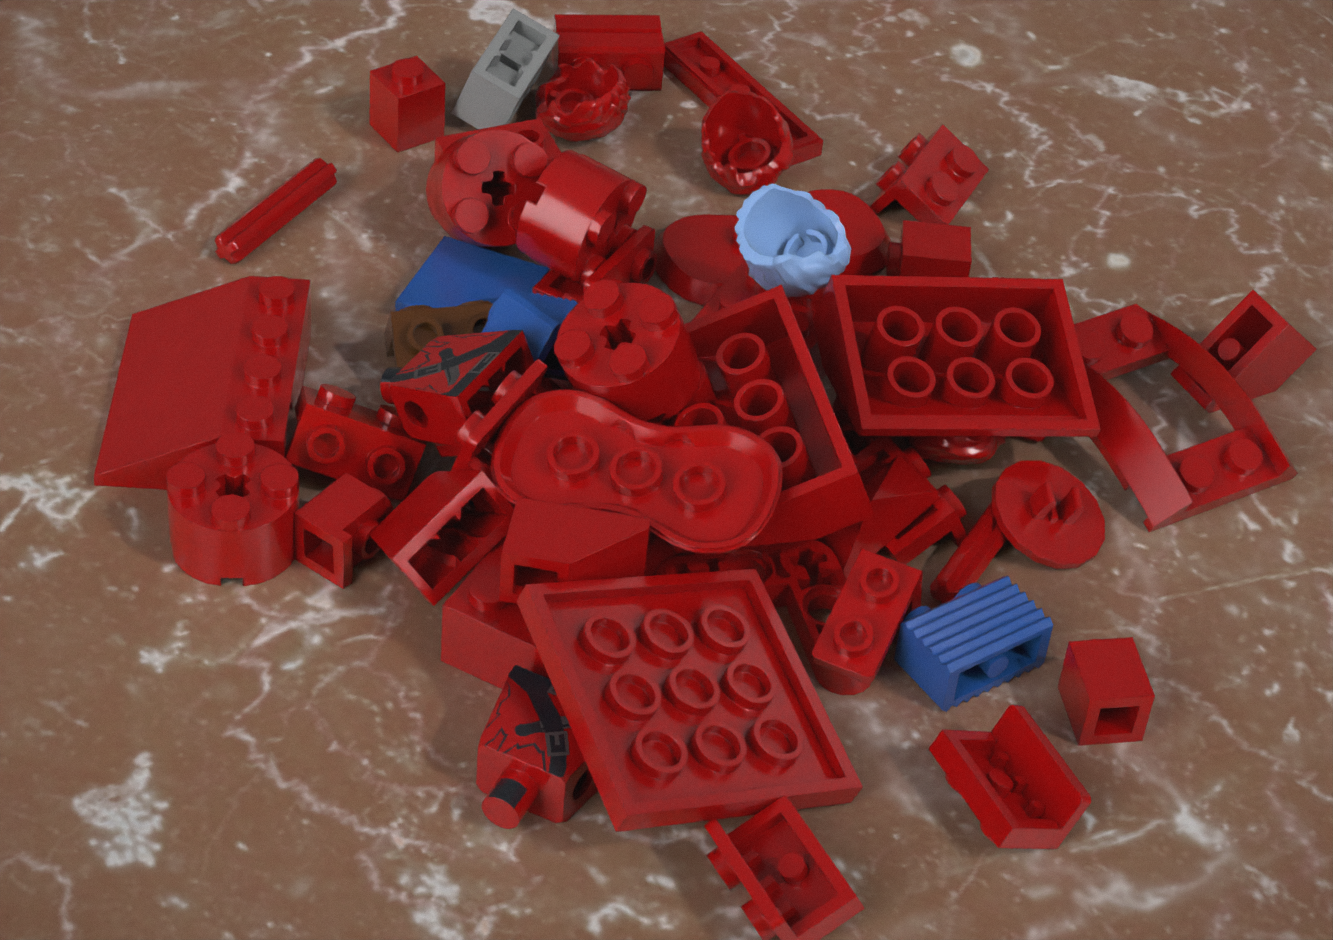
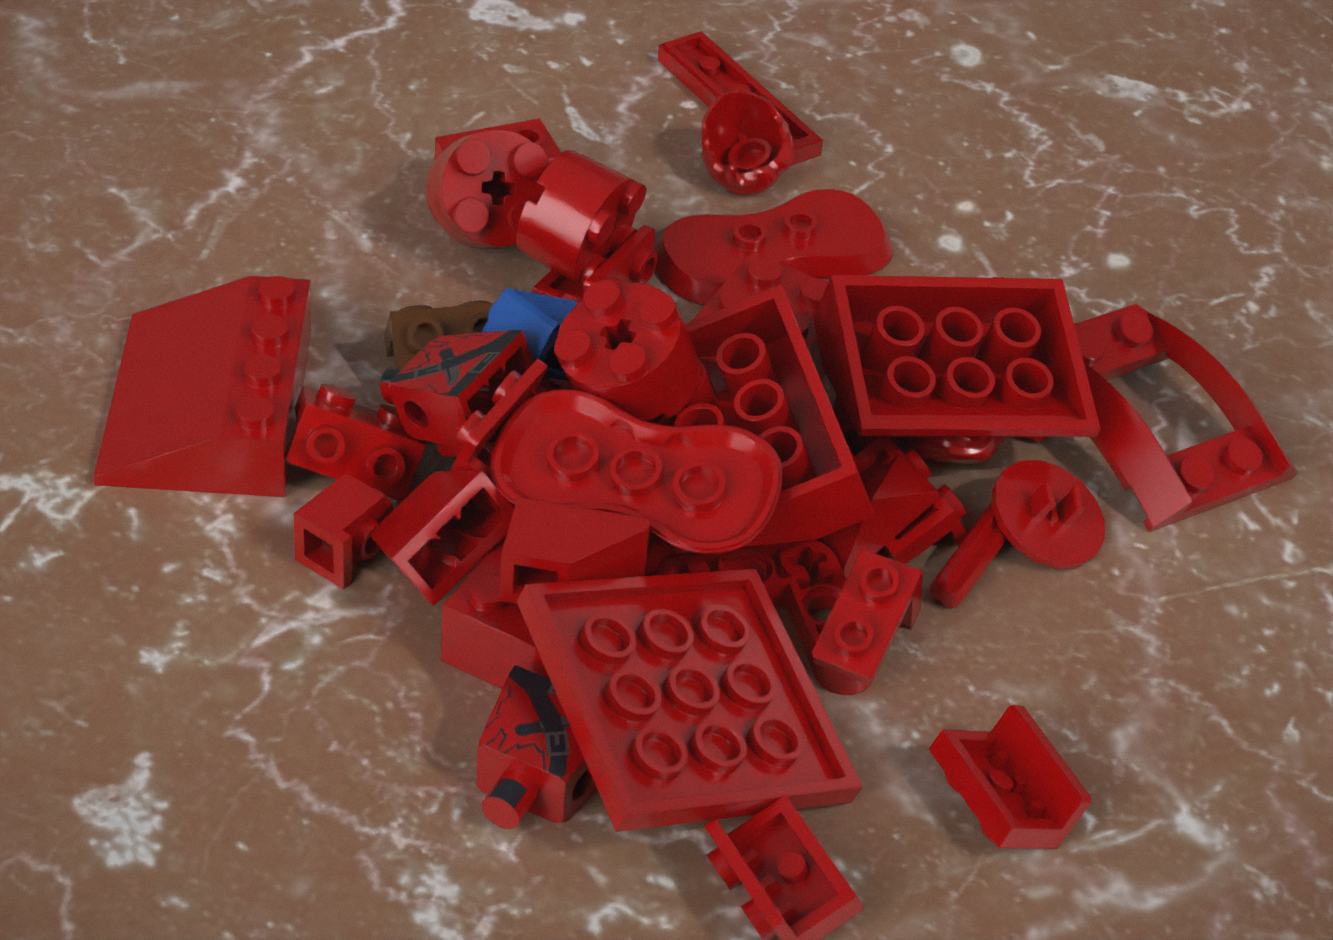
(233, 511): red brick -> none
(275, 211): red axle -> none
(407, 103): red brick -> none
(466, 273): blue tile -> none
(505, 72): light grey brick -> none
(583, 101): red hair -> none
(626, 41): red brick -> none
(790, 240): light blue hair -> none
(930, 251): red brick -> none
(933, 179): red bracket -> none
(973, 641): blue brick -> none
(1105, 691): red brick -> none
(1254, 348): red slope -> none

